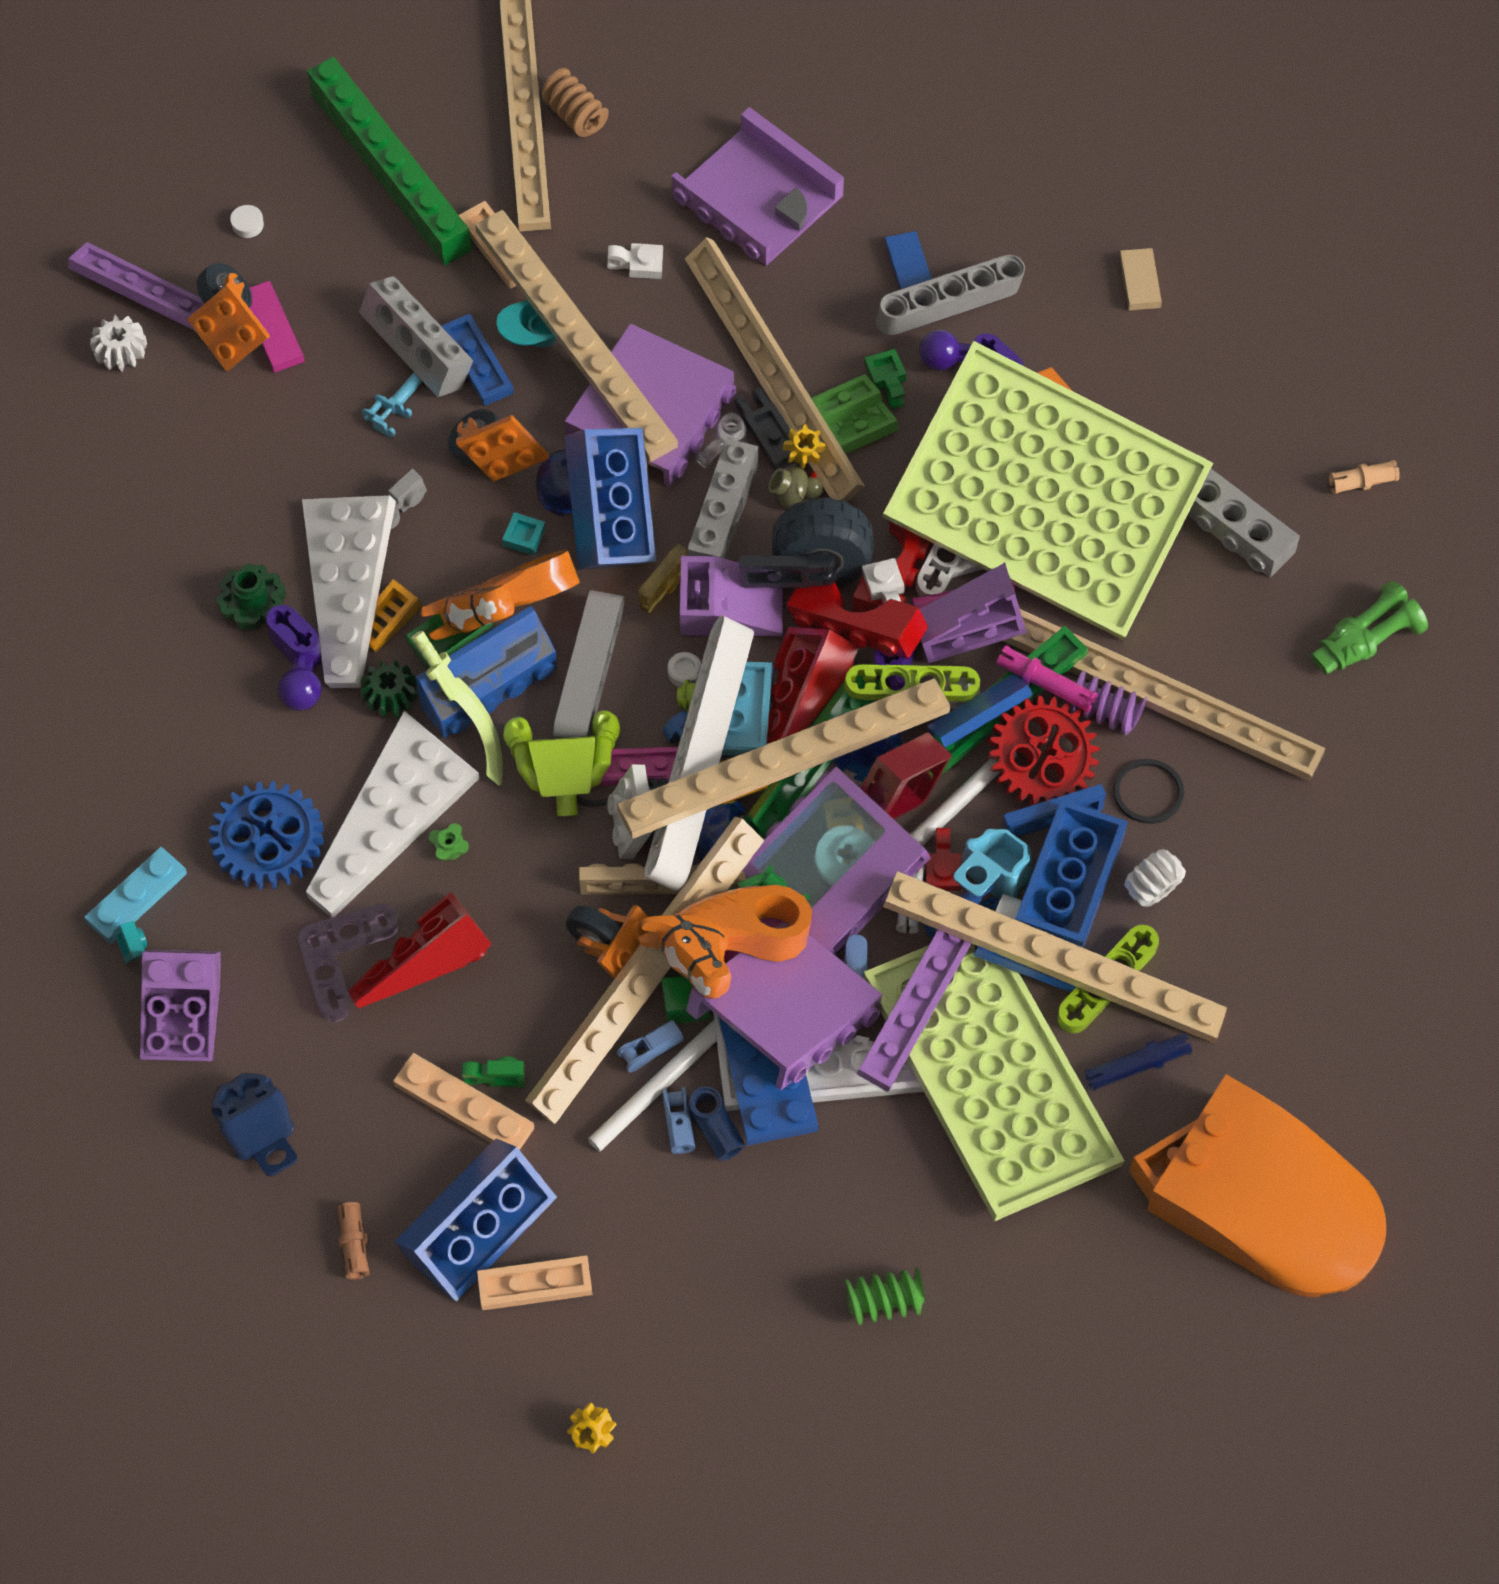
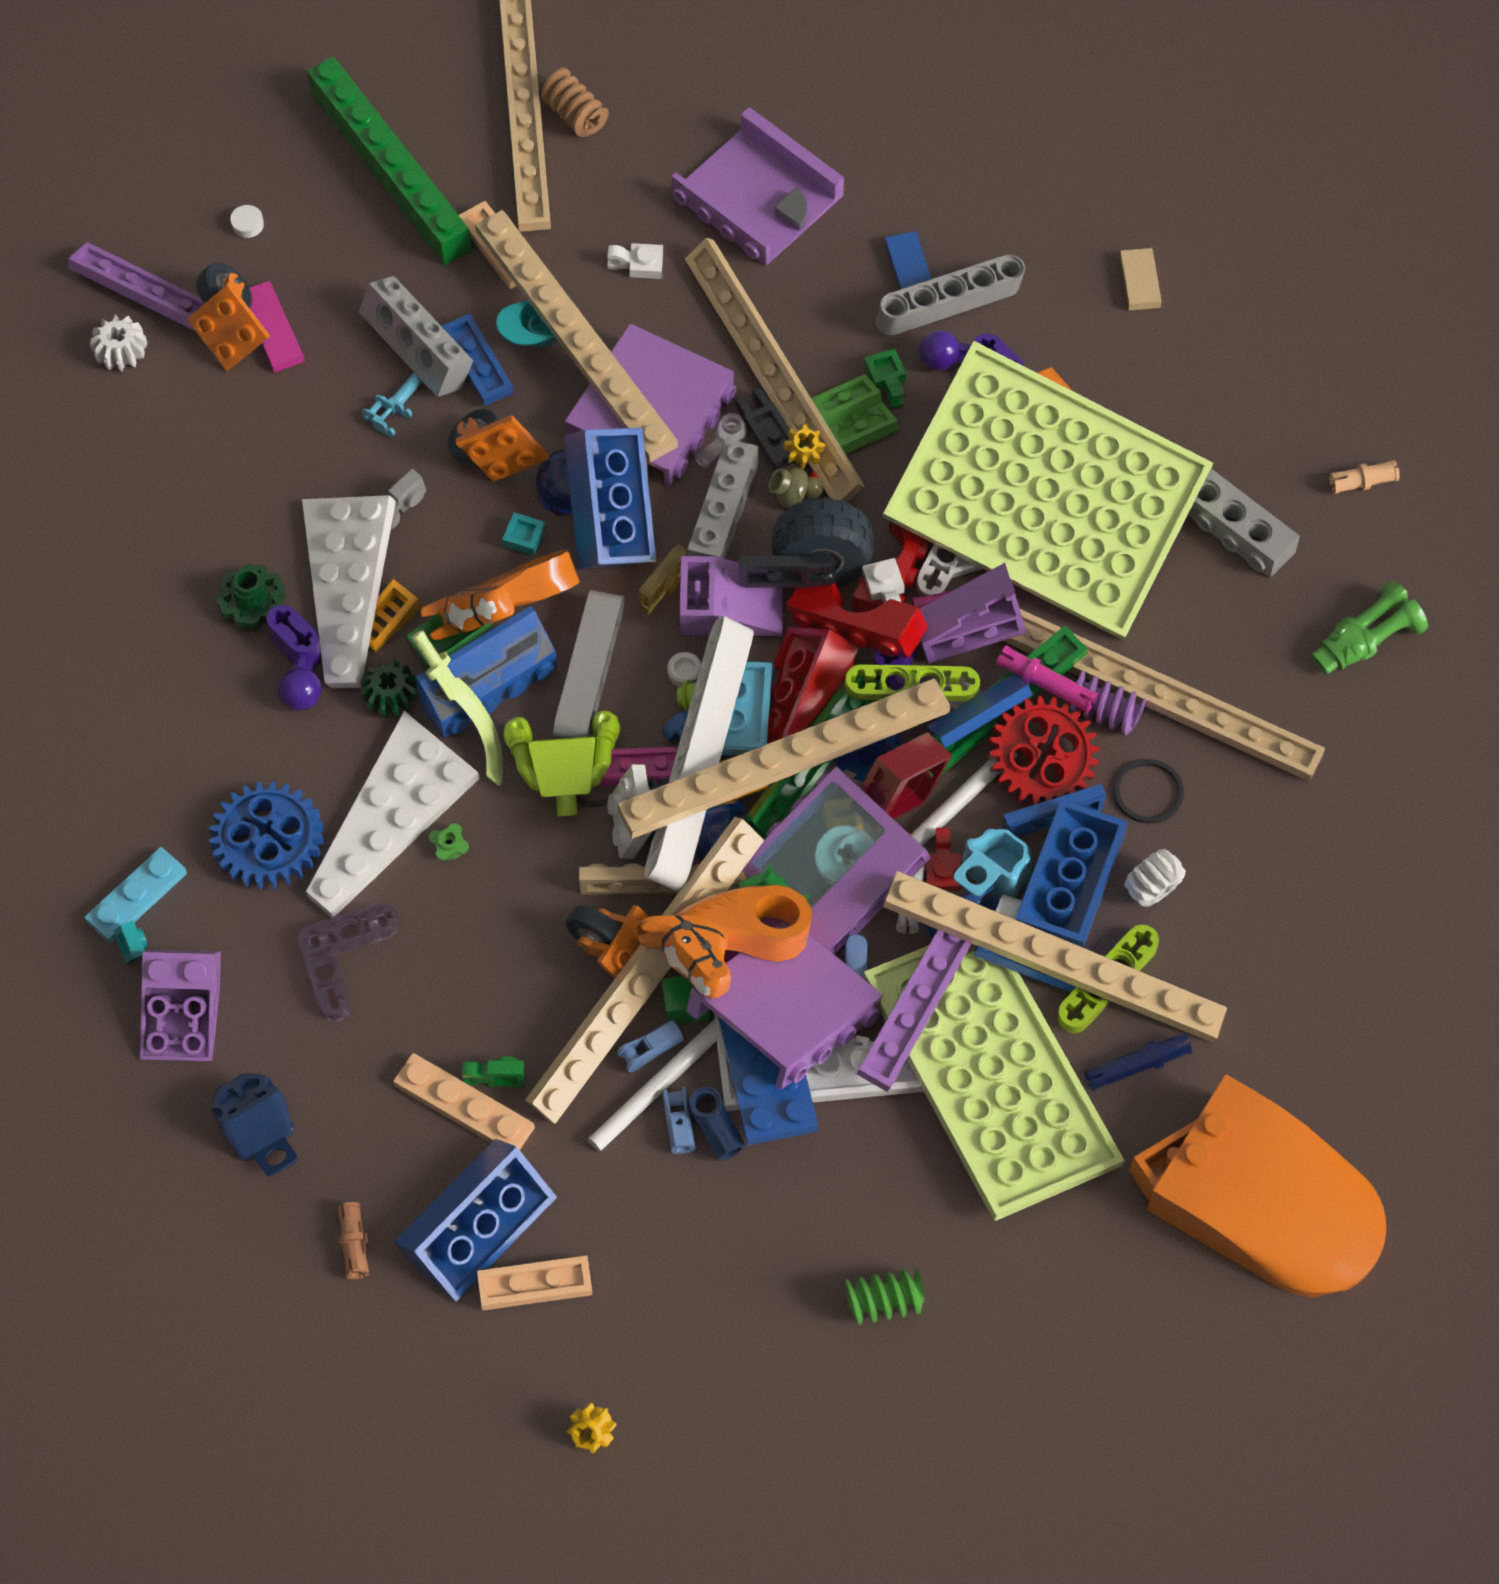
(441, 944): red wedge -> none

